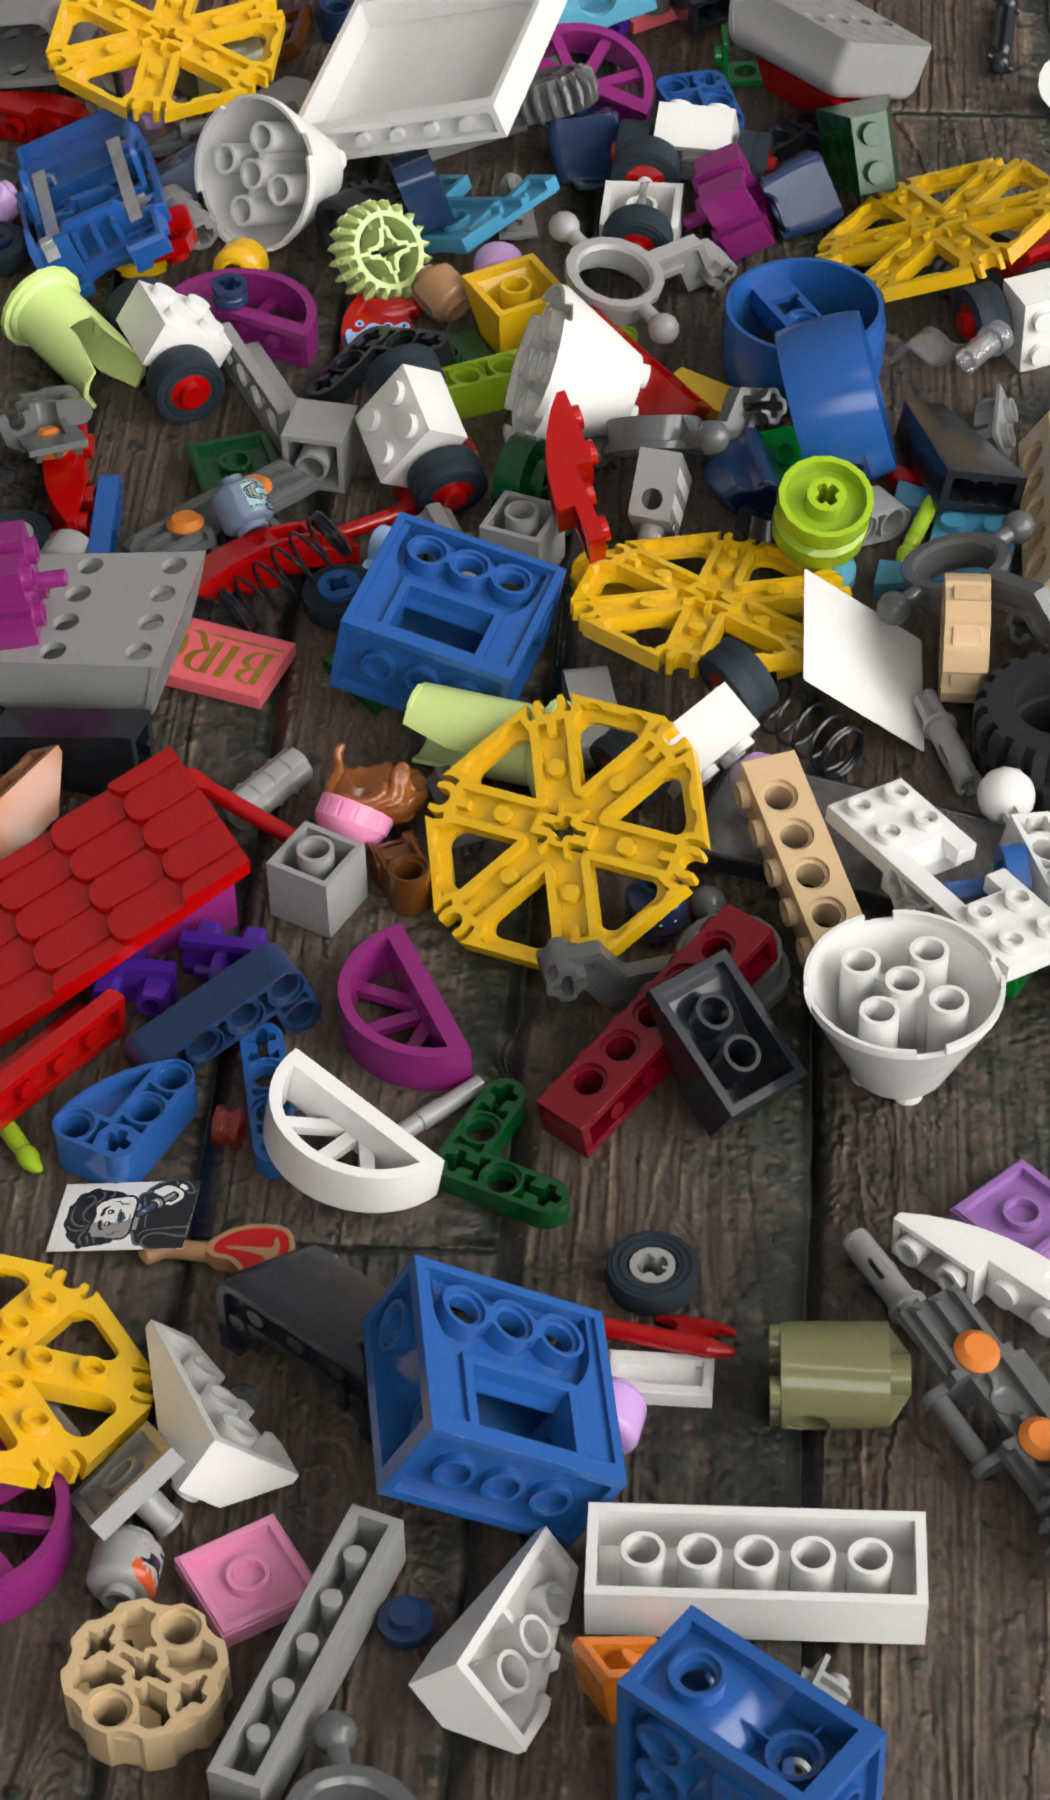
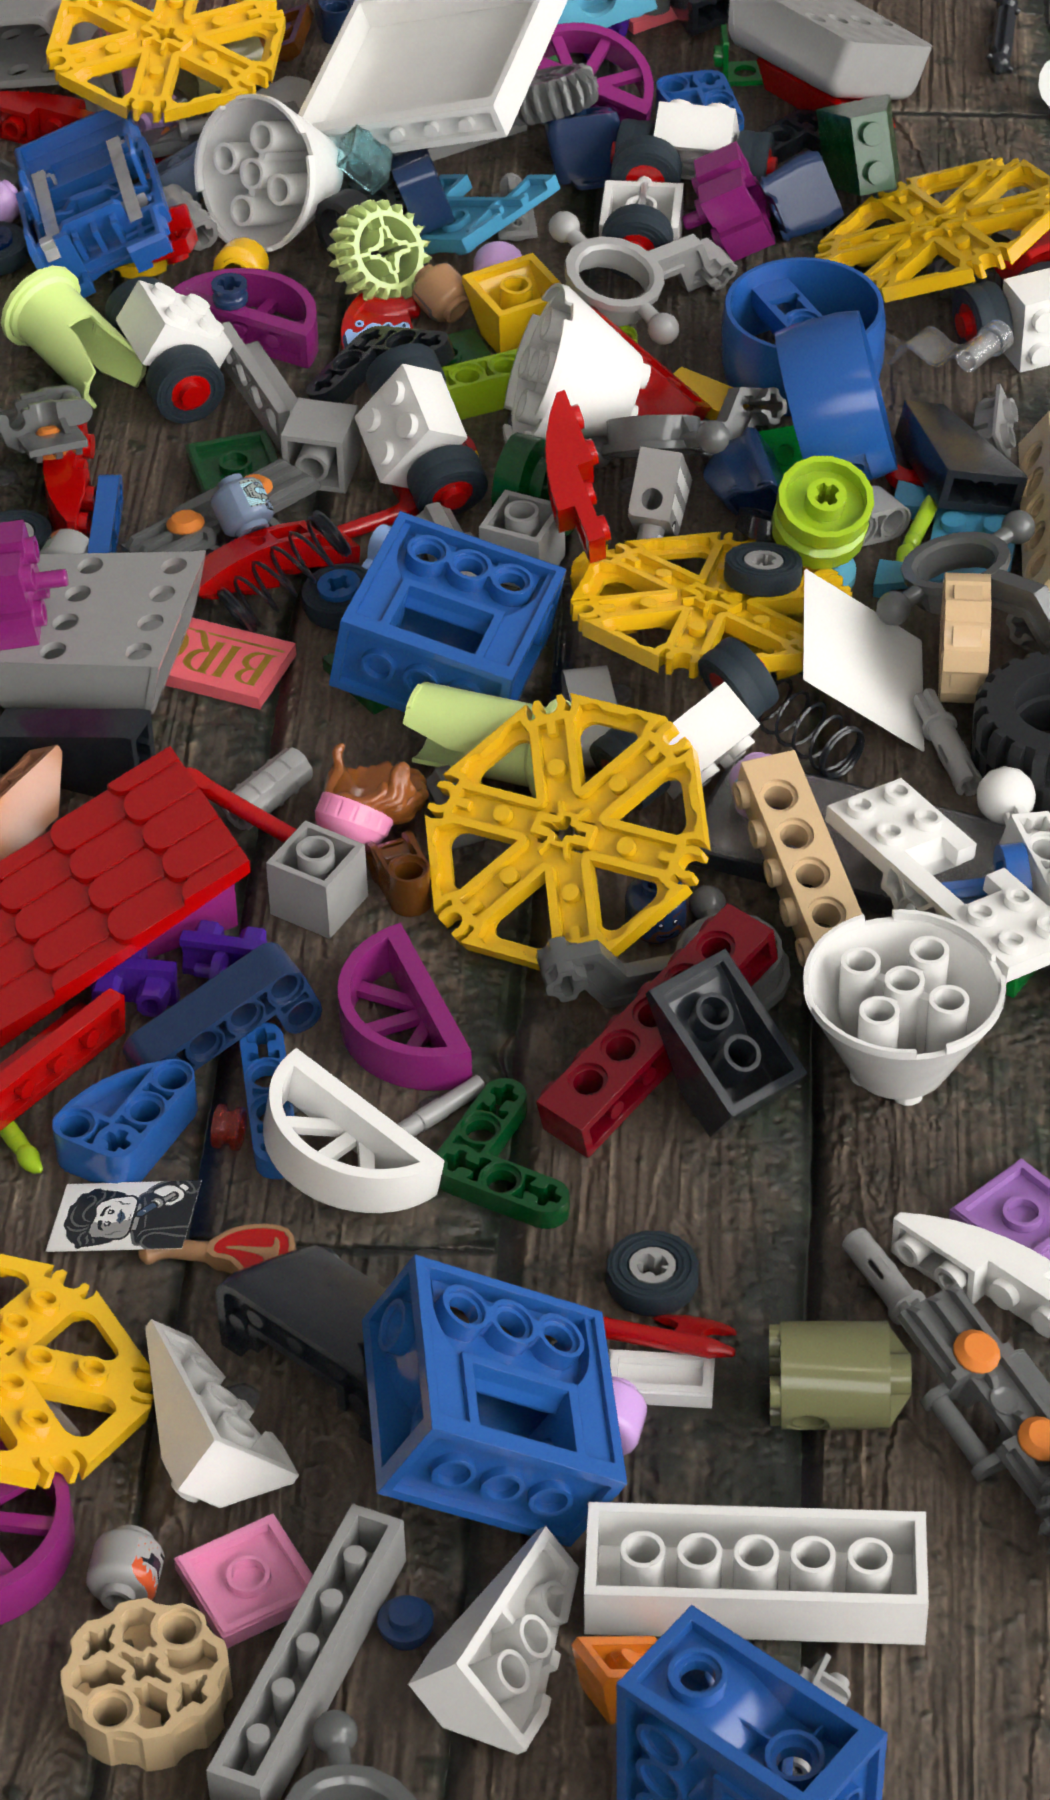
(130, 1485): light grey tile -> none
(364, 159): none -> clear light blue piece
(763, 569): none -> black bush

